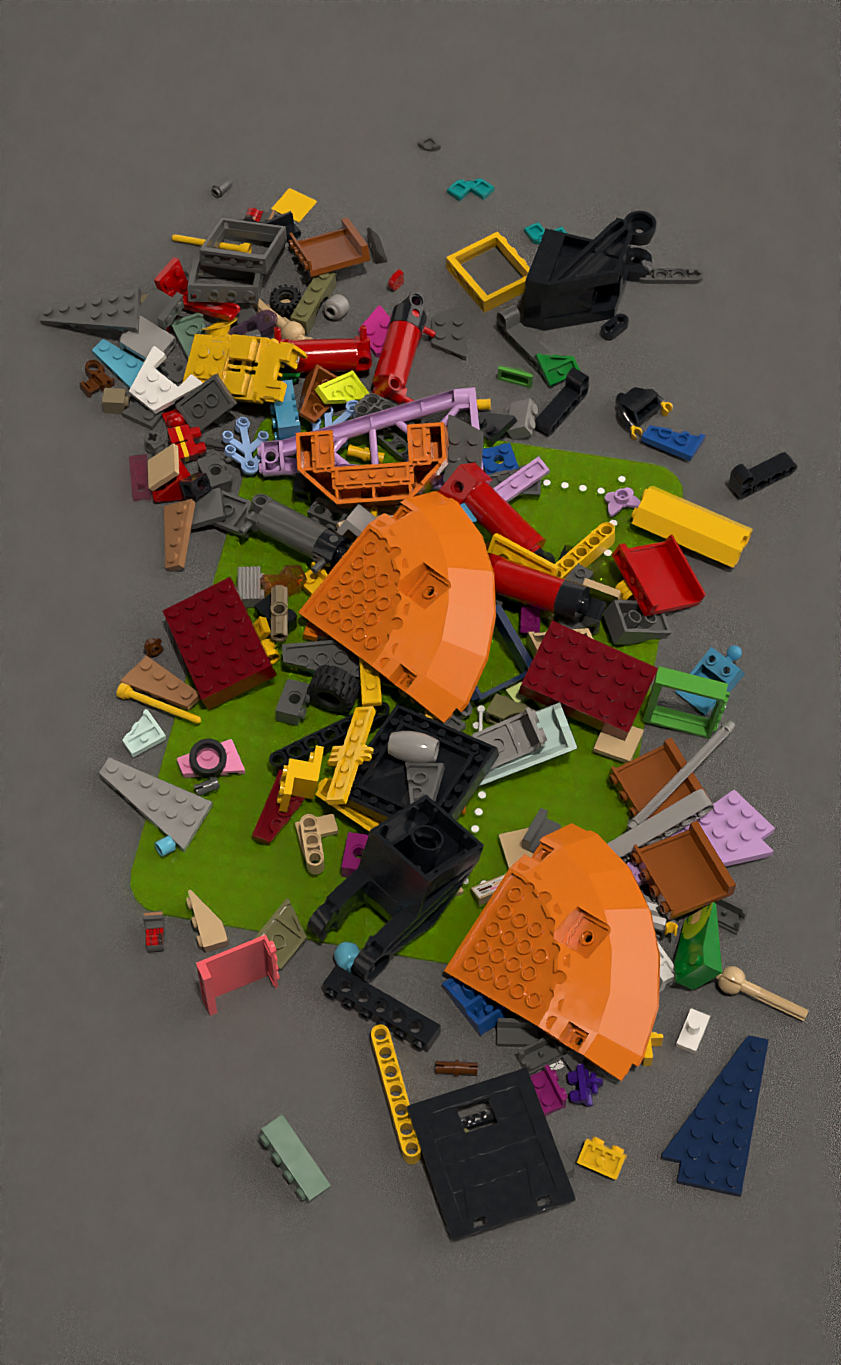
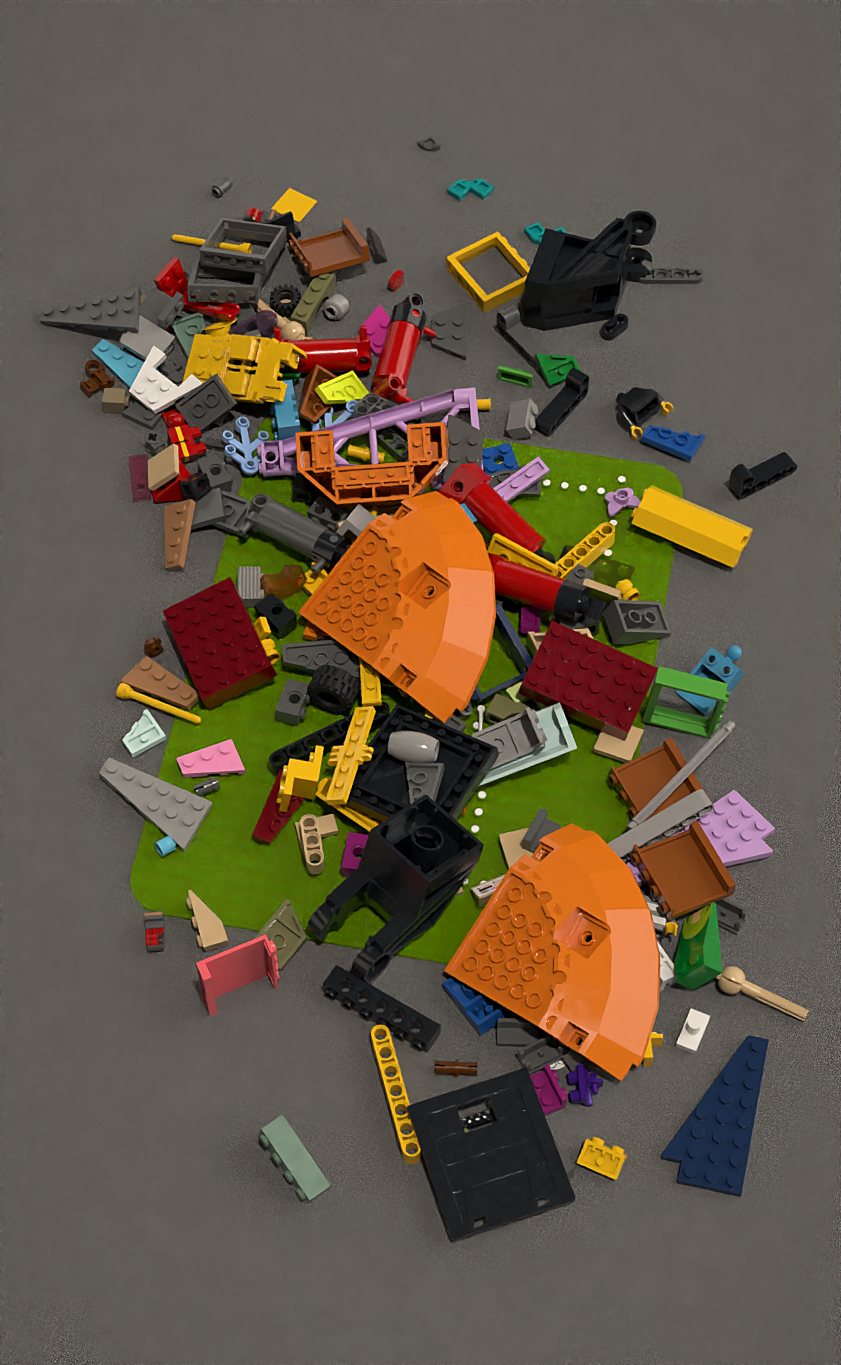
(208, 743): black tyre -> none
(279, 604): dark tan piece -> none
(345, 955): medium azure head -> none
(495, 425): black wing -> none
(659, 576): red panel -> none

